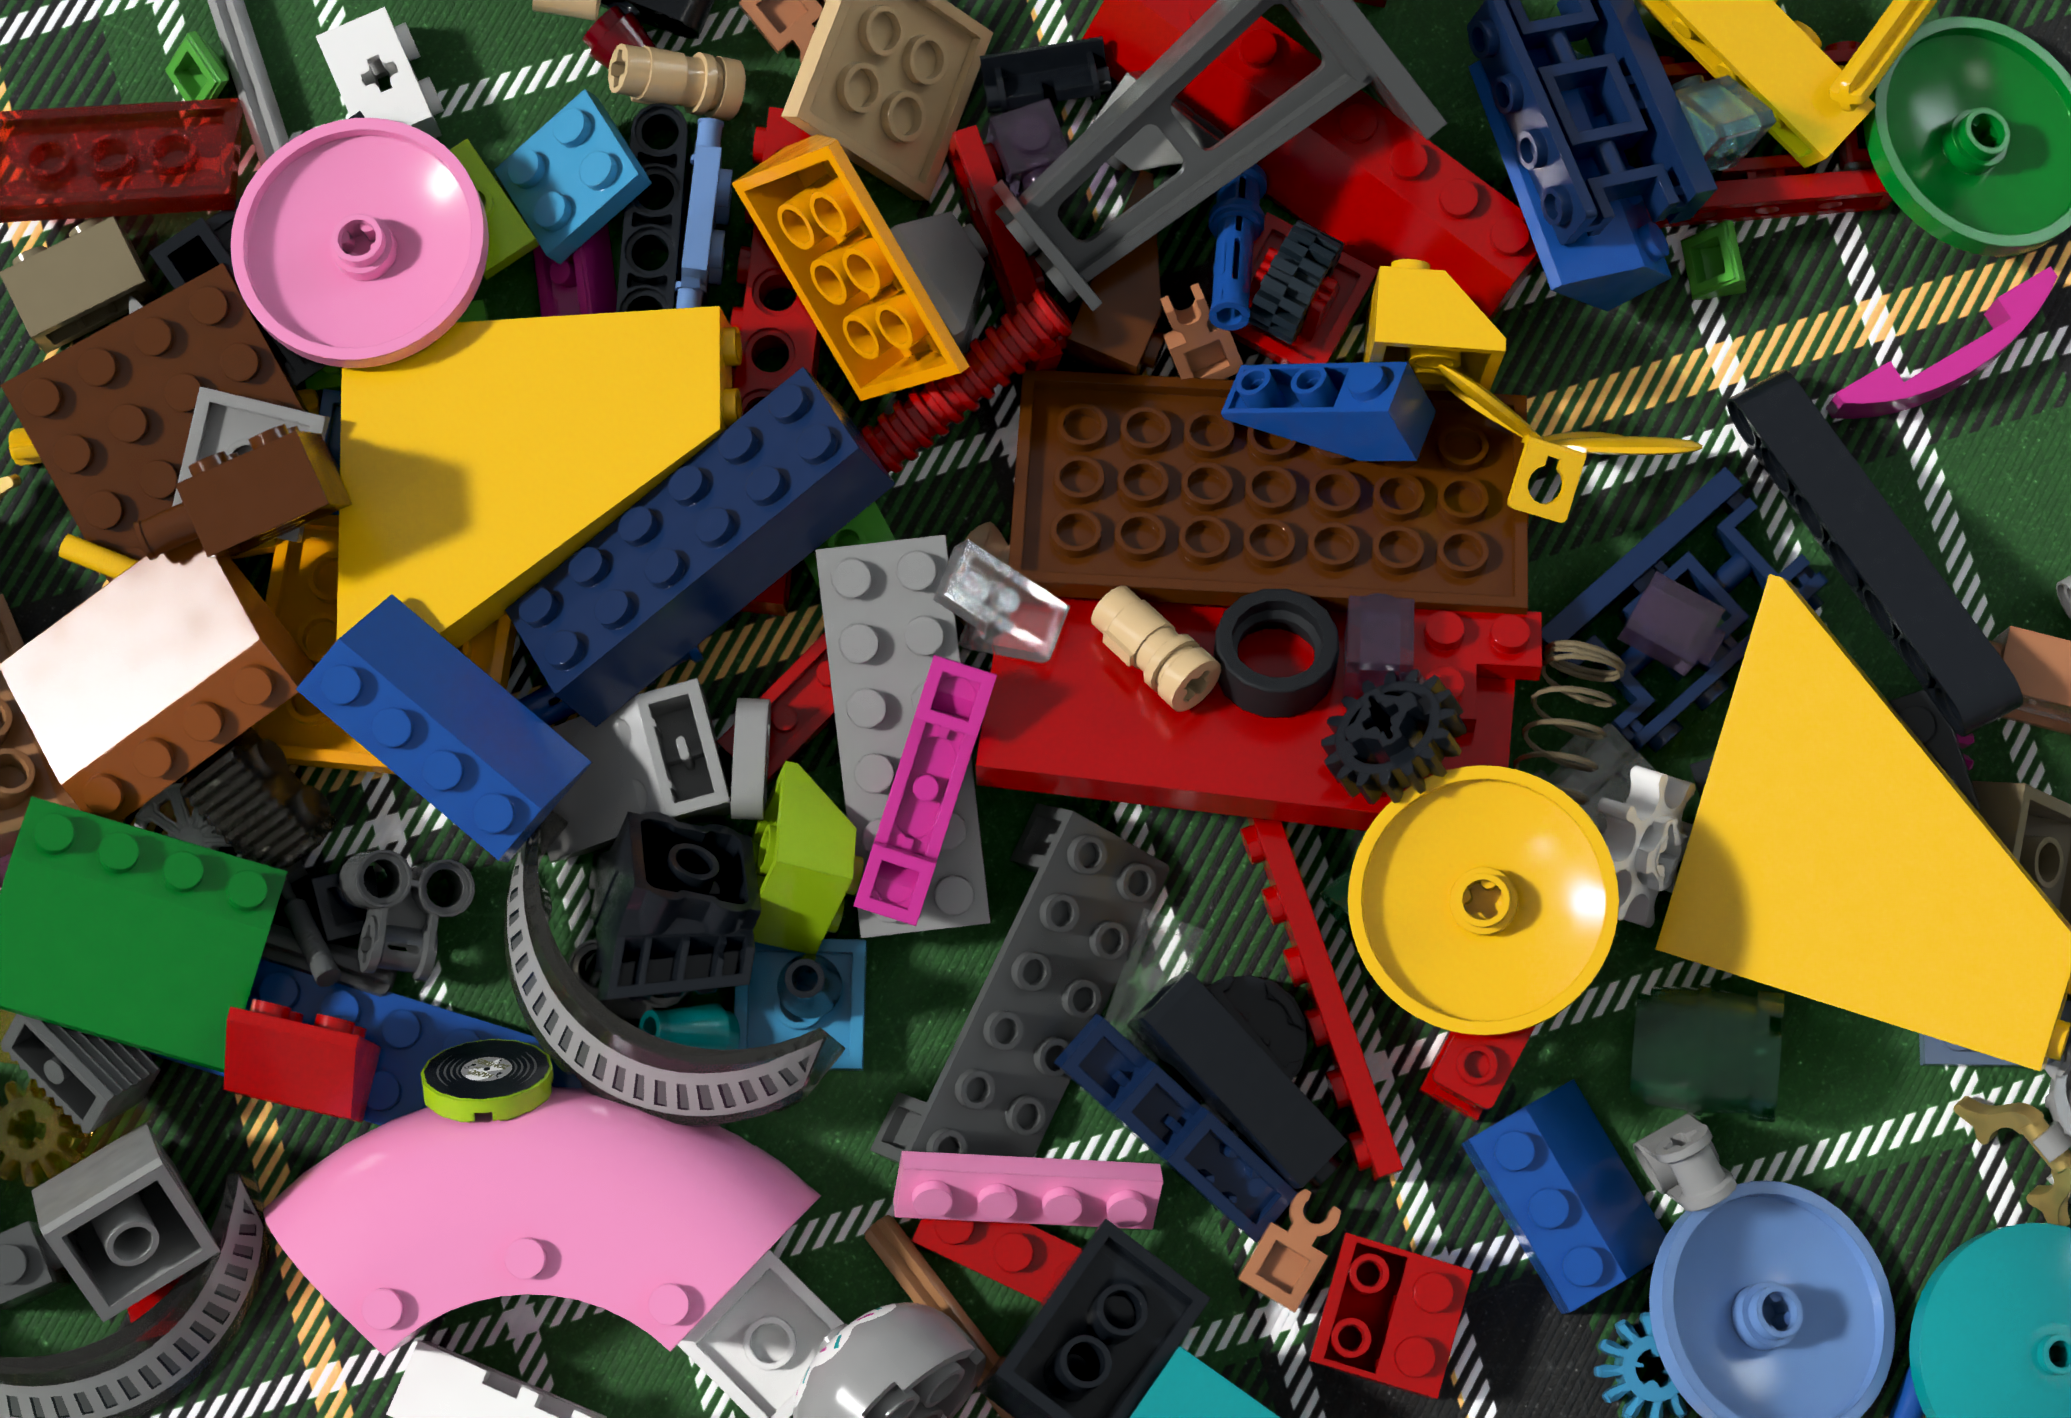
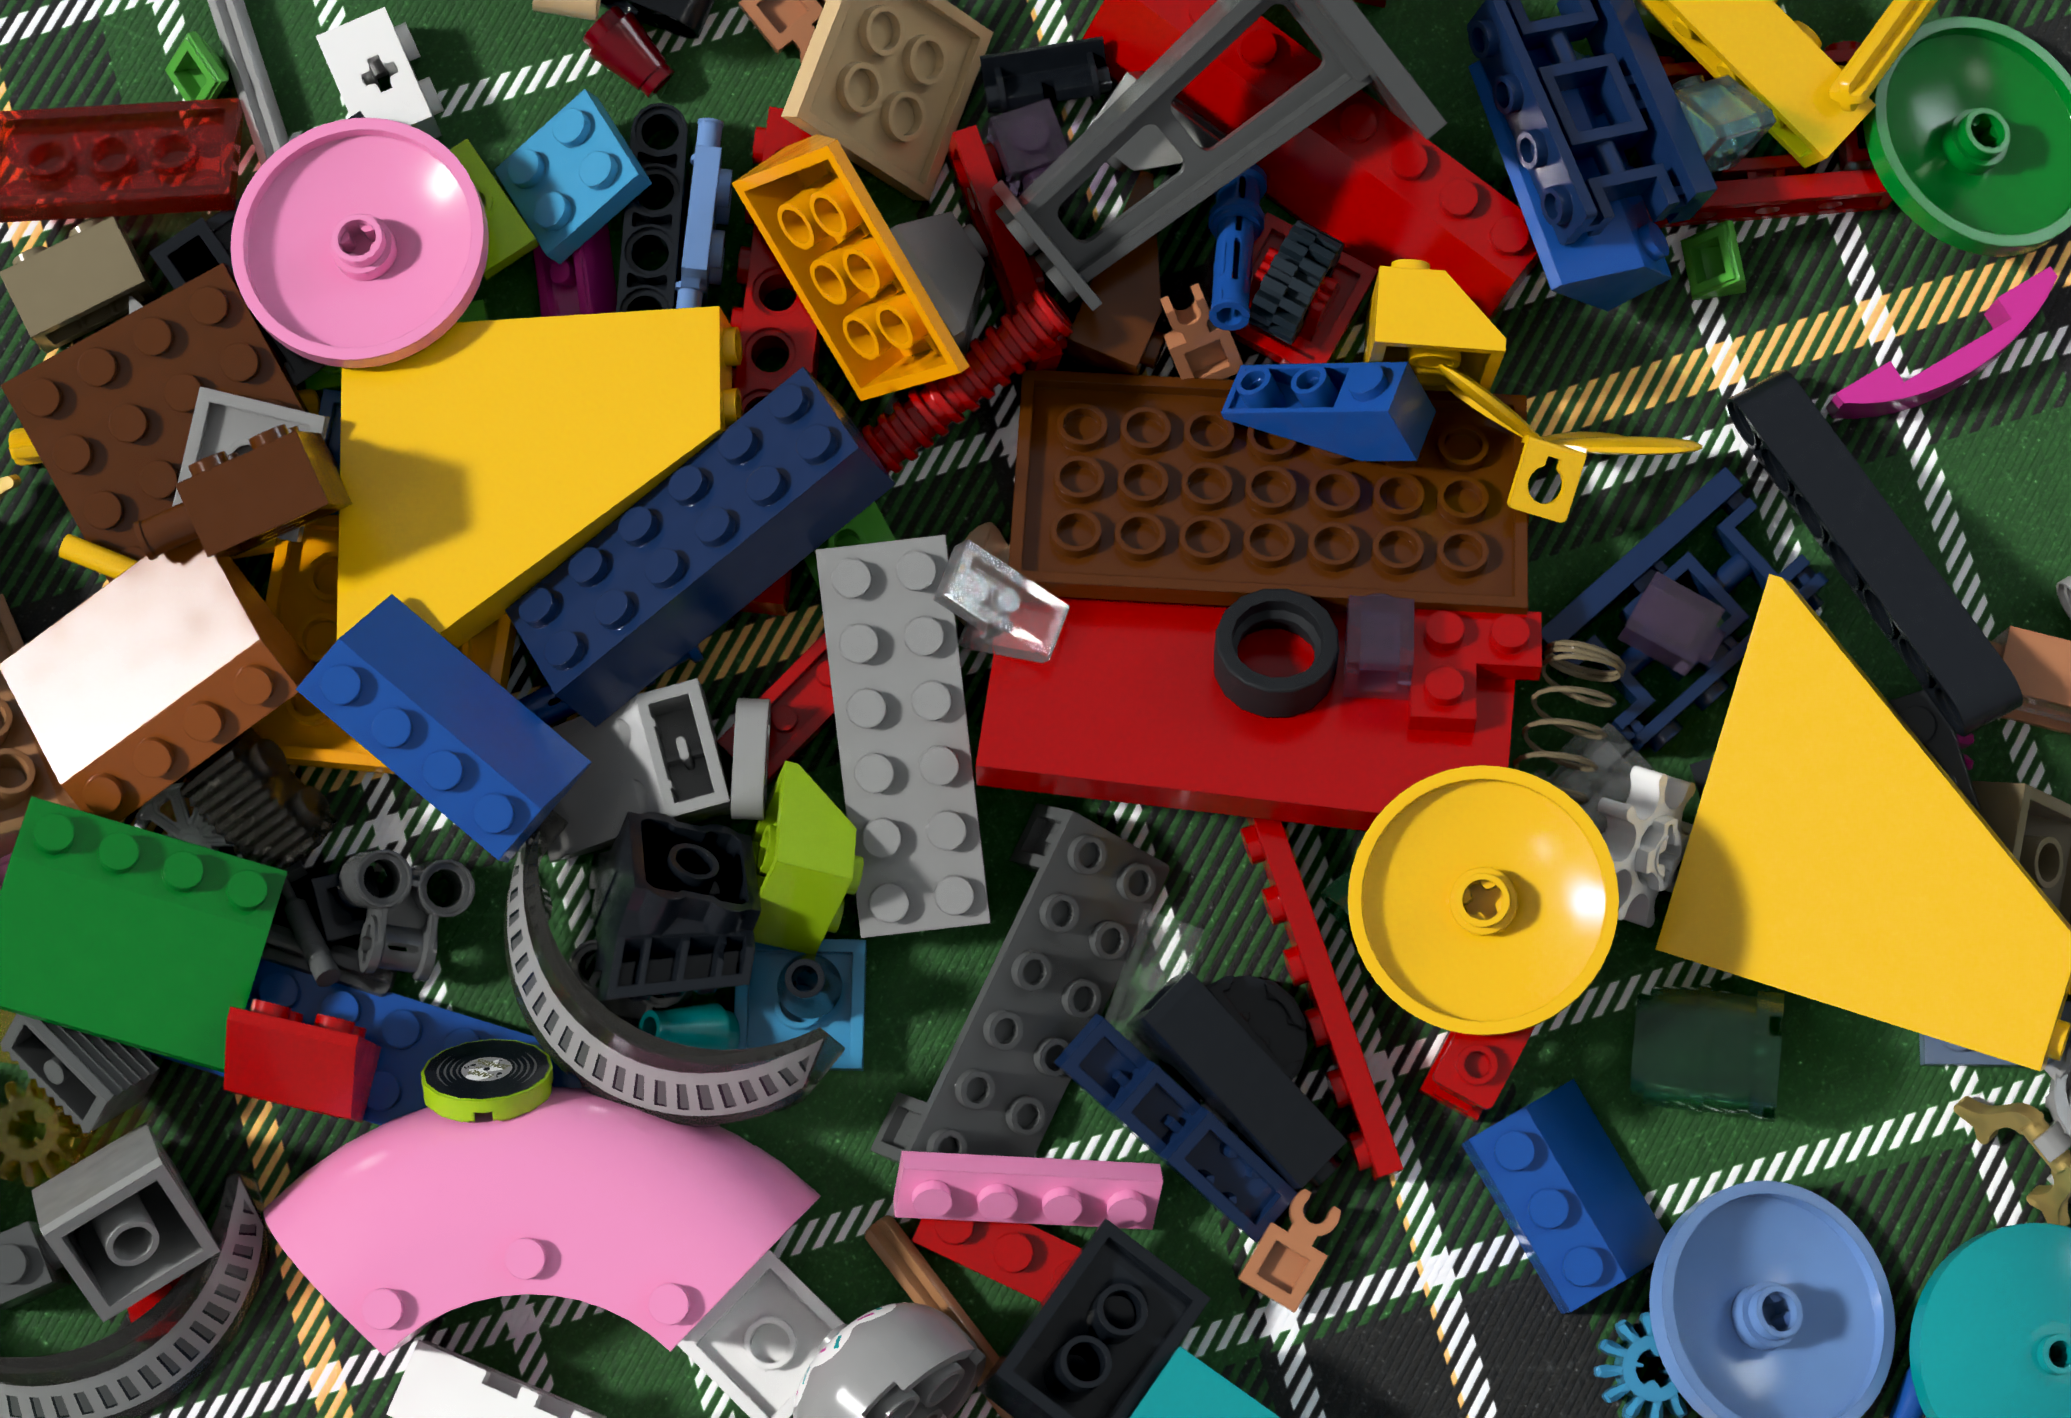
(665, 76): tan axle -> none
(925, 790): dark pink slope -> none
(1144, 638): tan axle -> none
(1391, 1316): red slope -> none
(1394, 736): black gear -> none
(1685, 1164): light grey piece -> none

